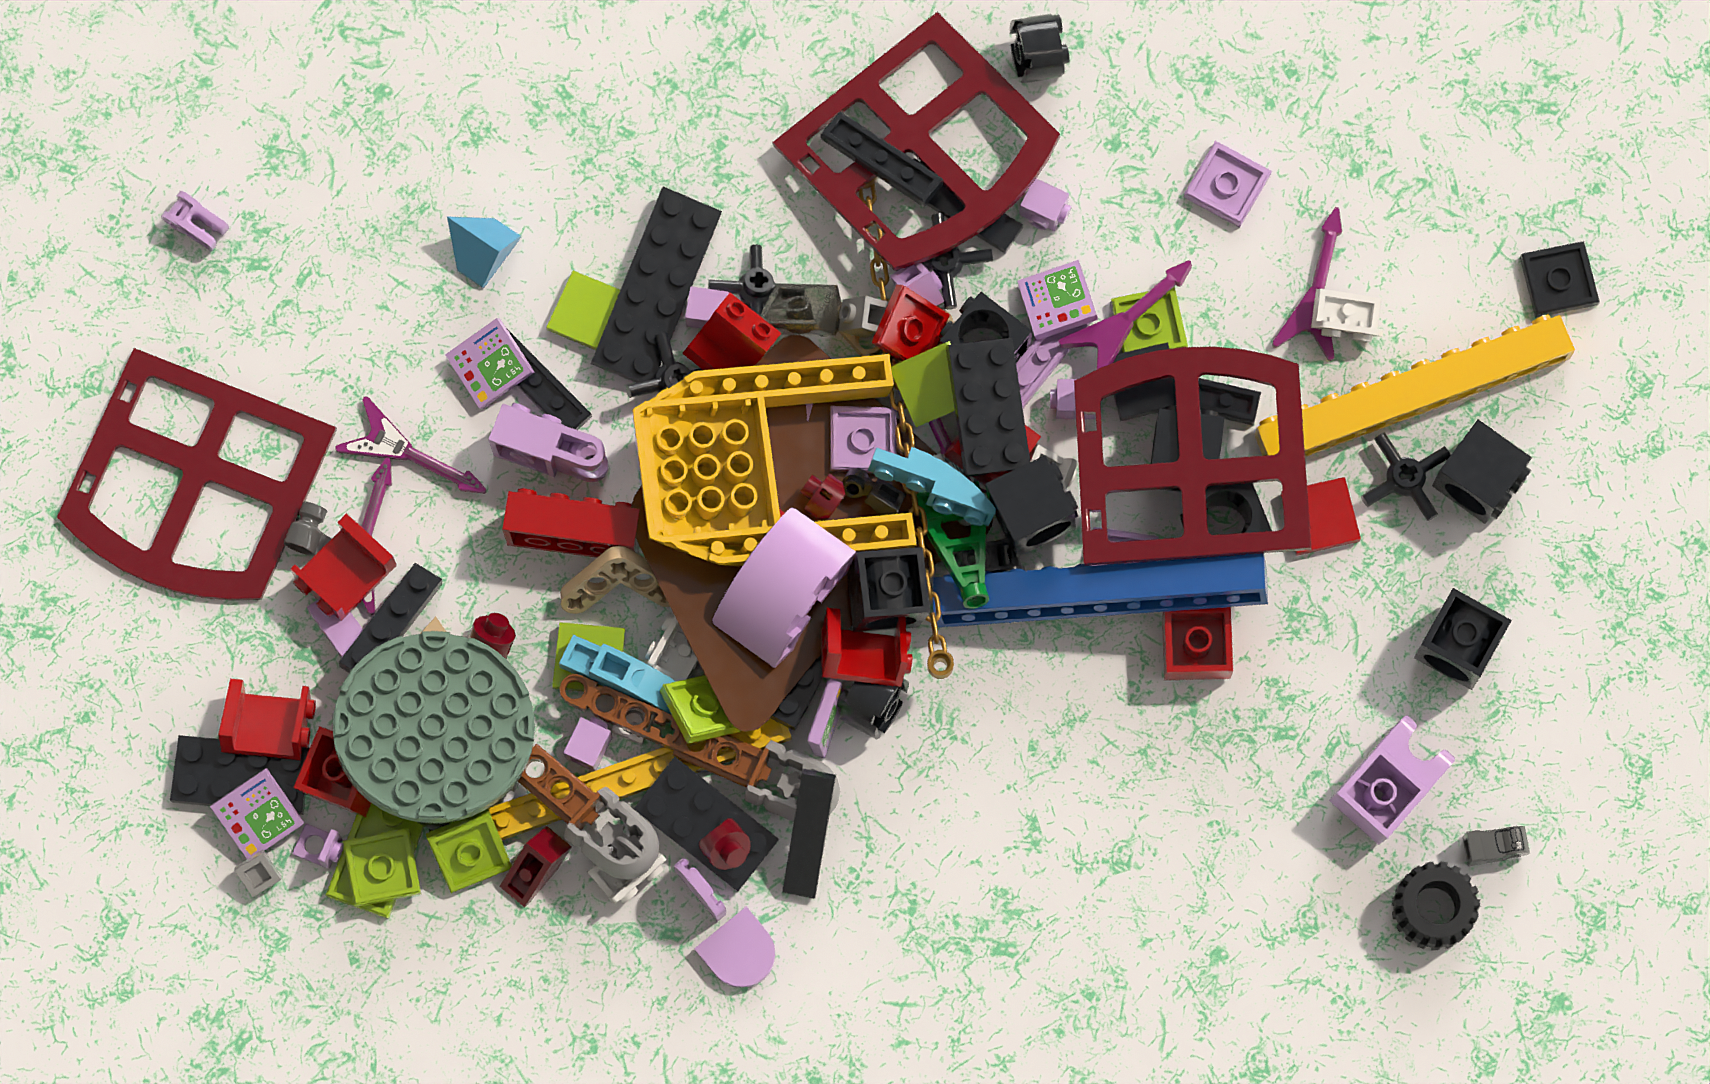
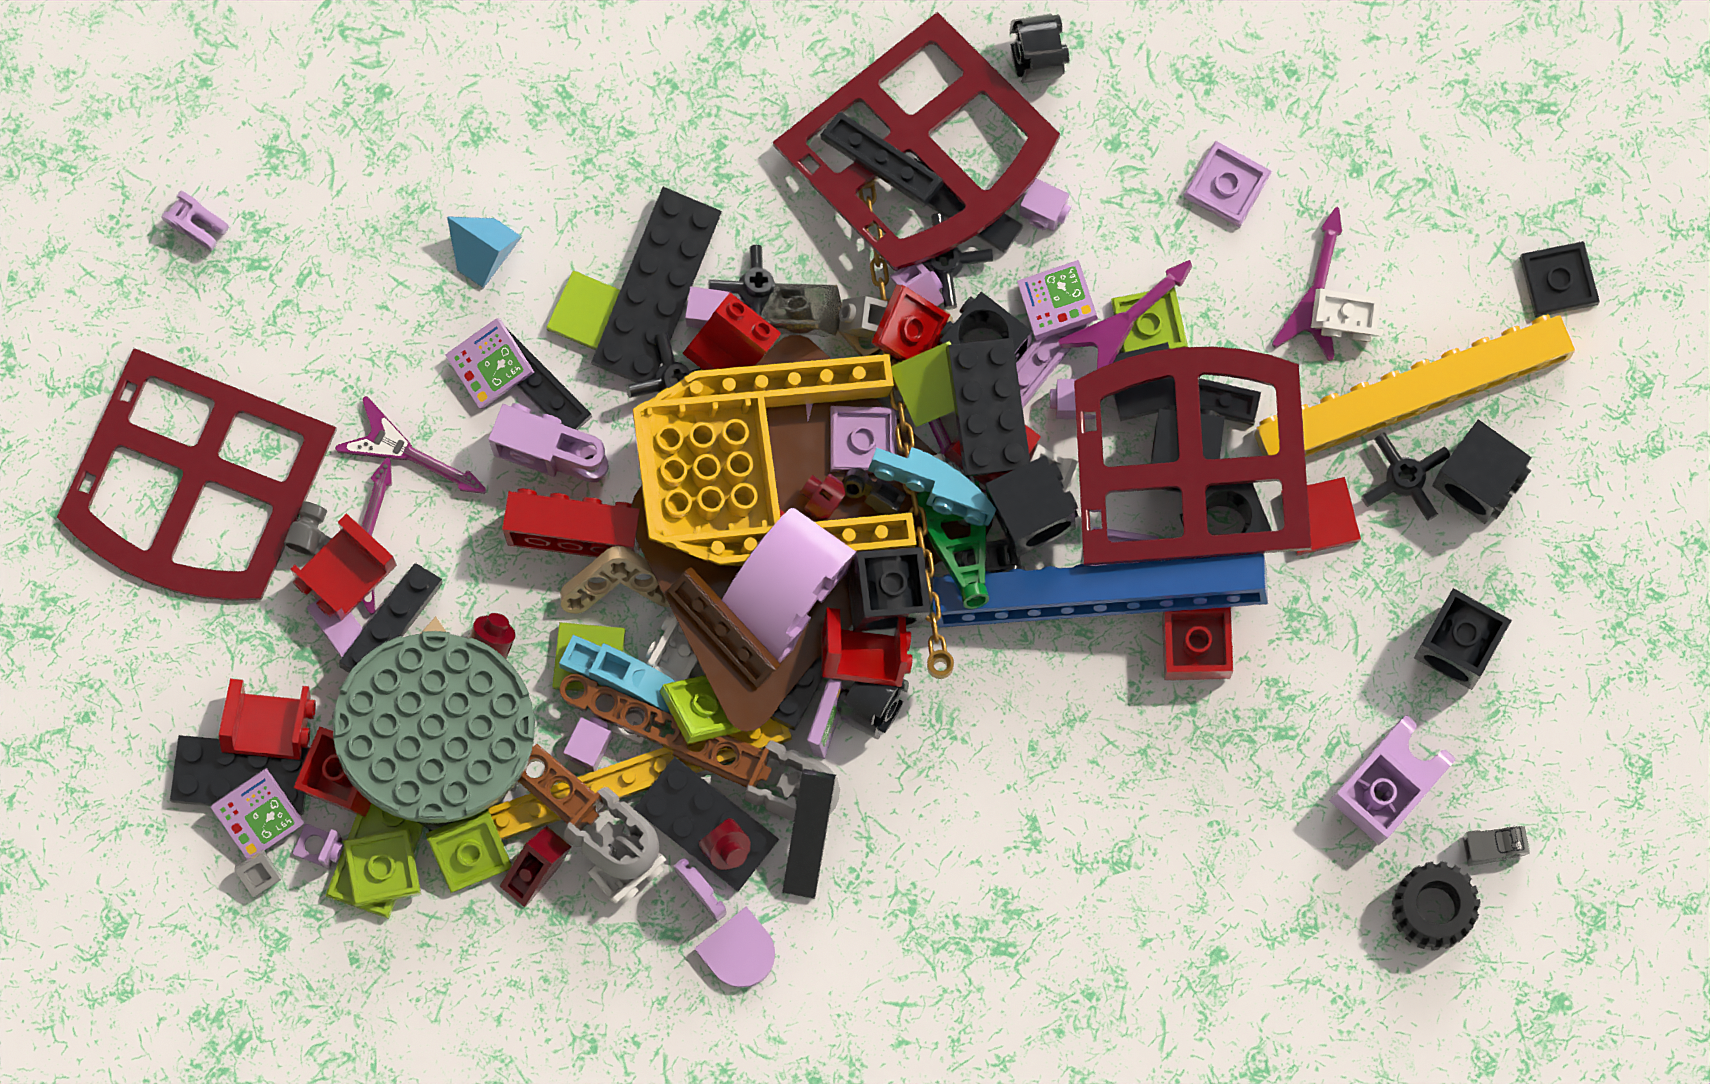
(724, 627): none -> reddish brown tile

